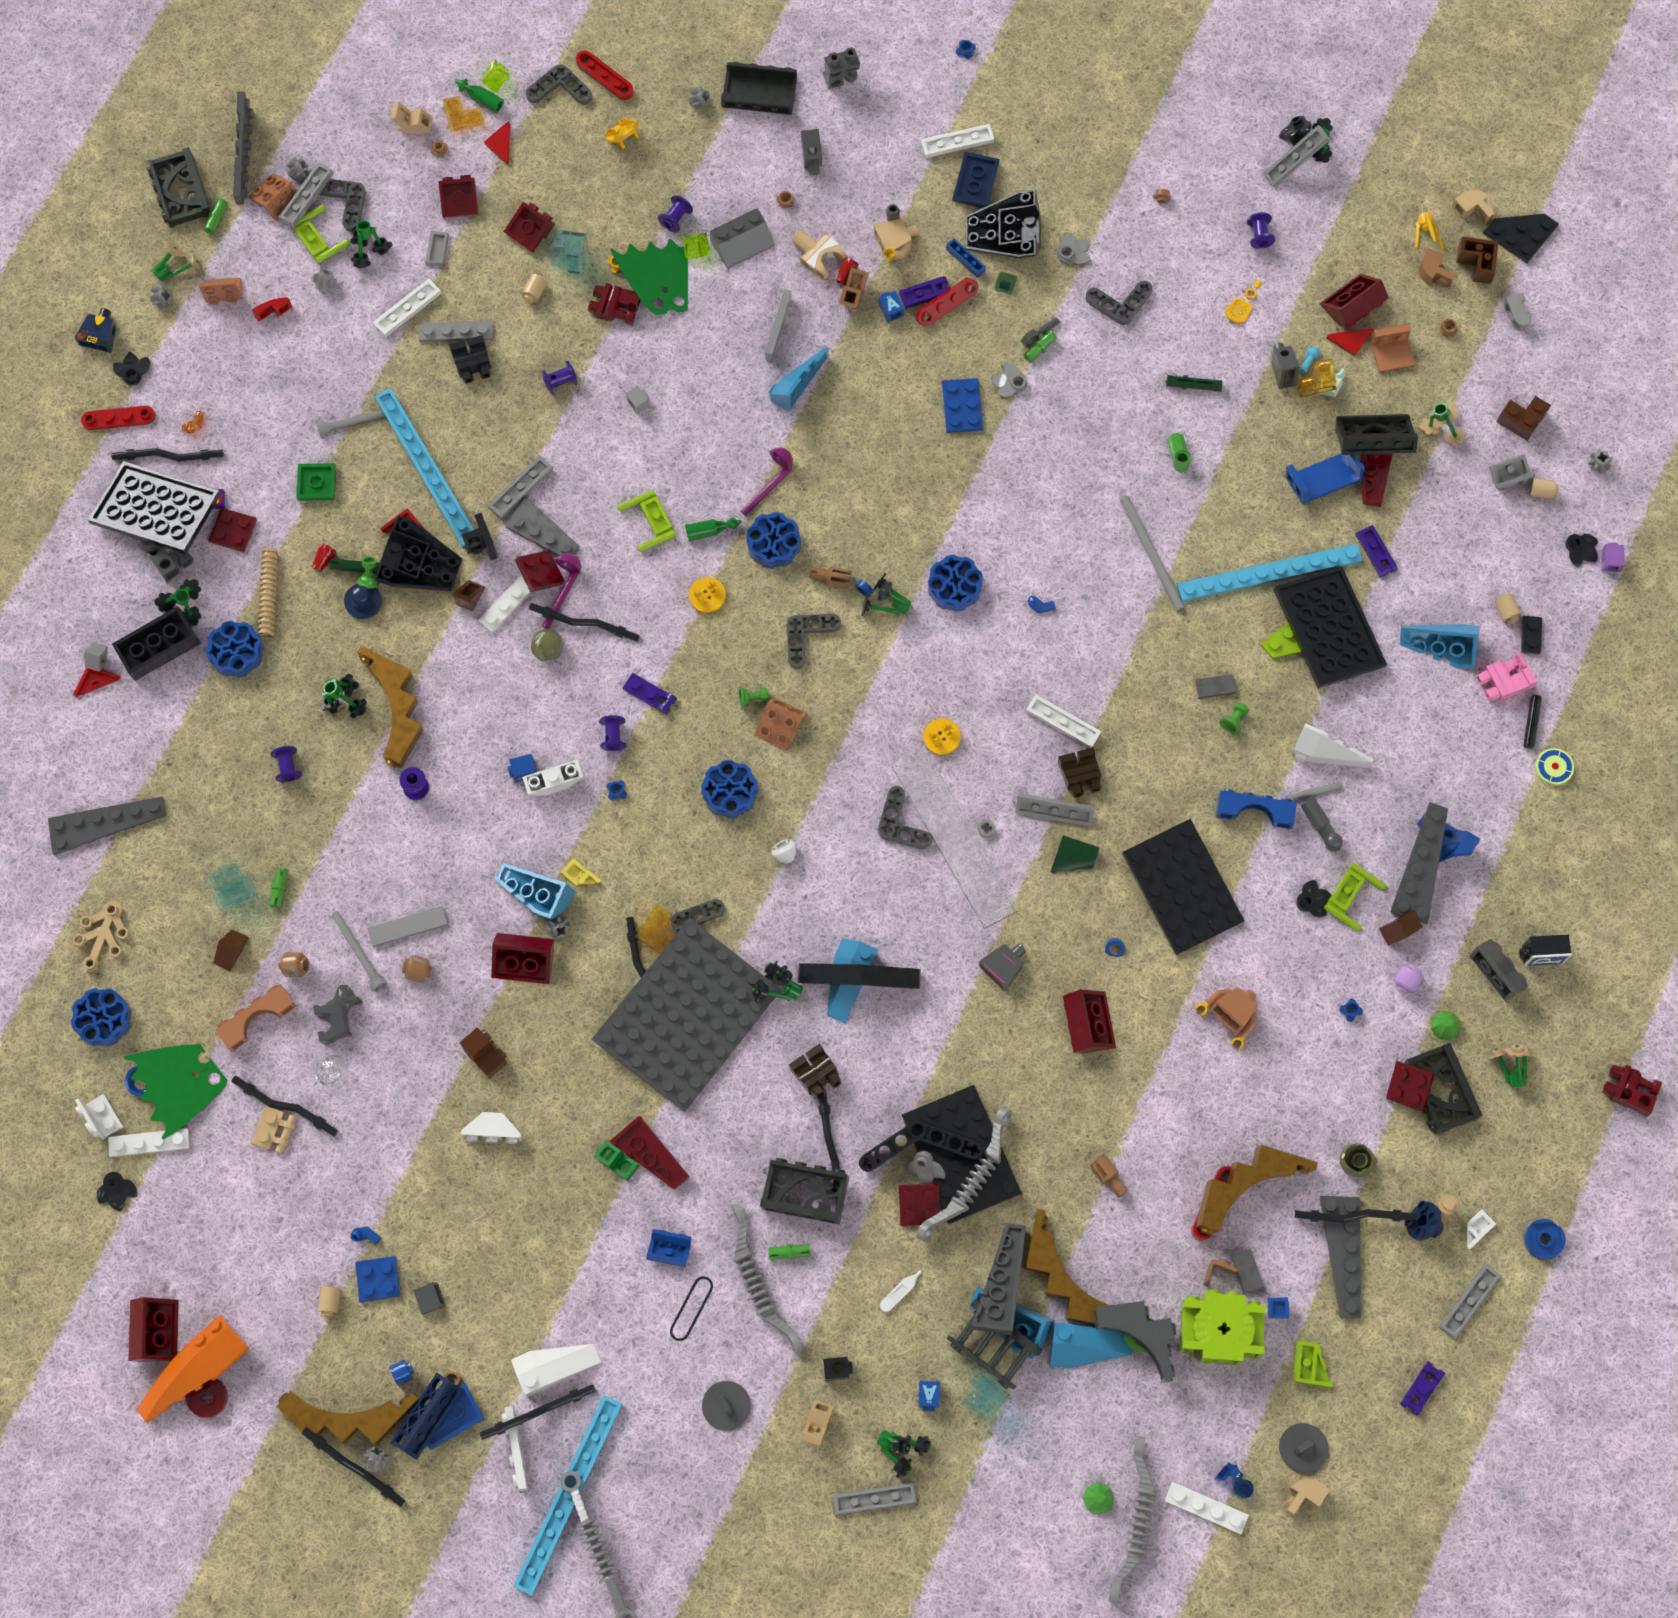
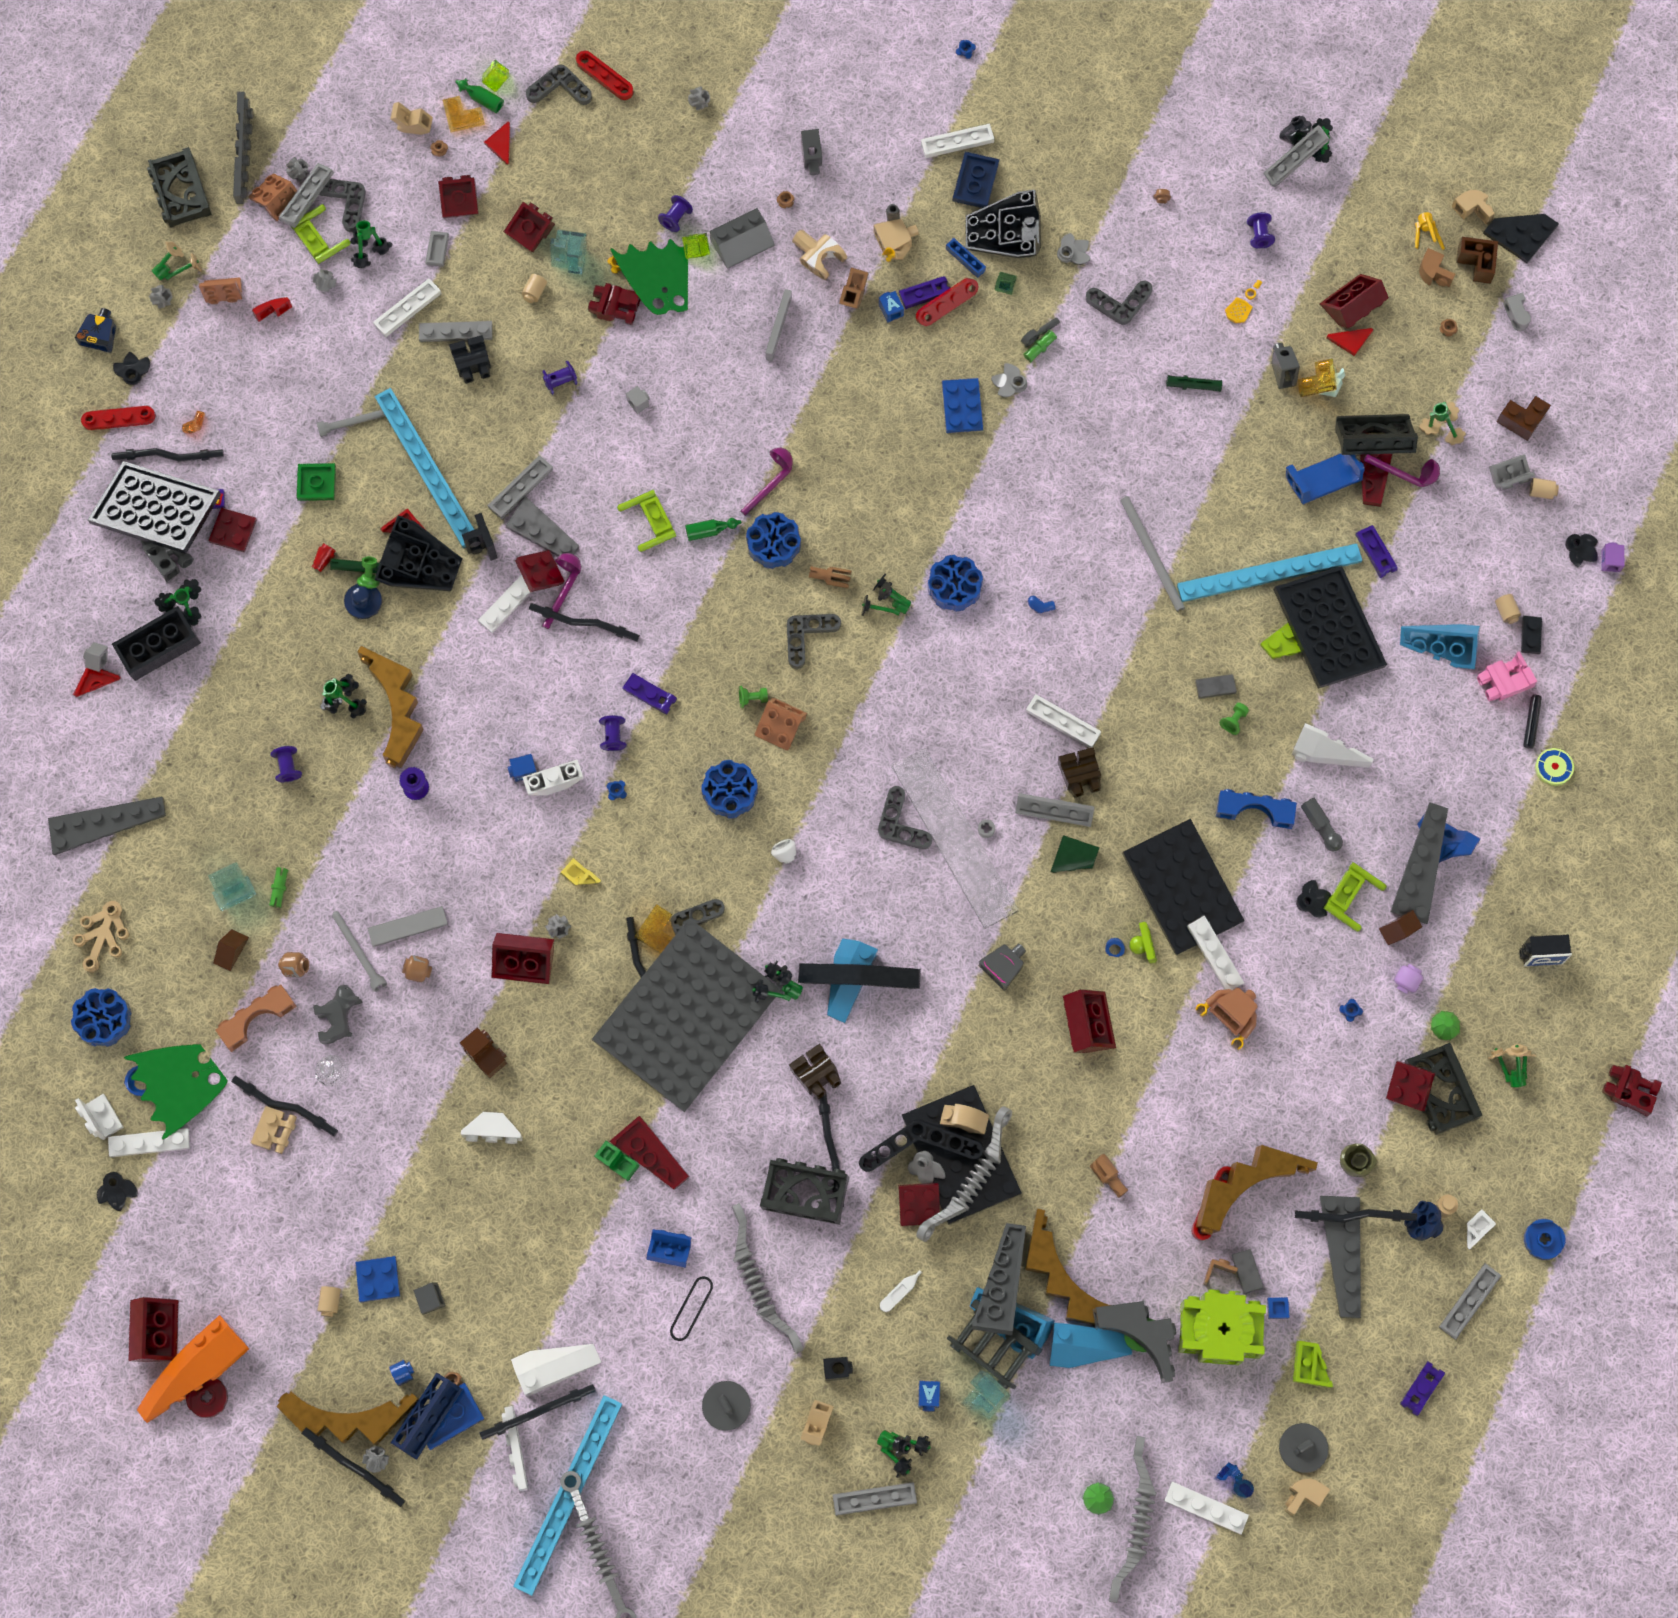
(215, 216): bright green pin -> none
(227, 657): blue connector -> none
(268, 590): tan piece -> none
(365, 1233): blue arm -> none
(468, 595): reddish brown slope -> none
(539, 893): dark azure wedge -> none
(547, 645): olive hair -> none
(622, 131): yellow plate -> none
(700, 600): yellow plate -> none
(759, 88): pearl dark grey panel -> none
(789, 1251): bright green pin -> none
(793, 384): dark azure wedge -> none
(841, 63): dark grey hips -> none
(845, 270): red cone -> none
(864, 588): blue tile -> none
(949, 731): yellow plate -> none
(964, 1117): none -> tan brick
(1143, 943): none -> lime tile
(1179, 452): bright green piece -> none
(1215, 954): none -> white plate
(1312, 354): medium azure bar -> none
(1315, 791): light grey bar -> none
(1392, 348): nougat bracket -> none
(1429, 473): none -> magenta piece
(1498, 969): dark grey slope -> none
(1600, 460): light grey gear -> none

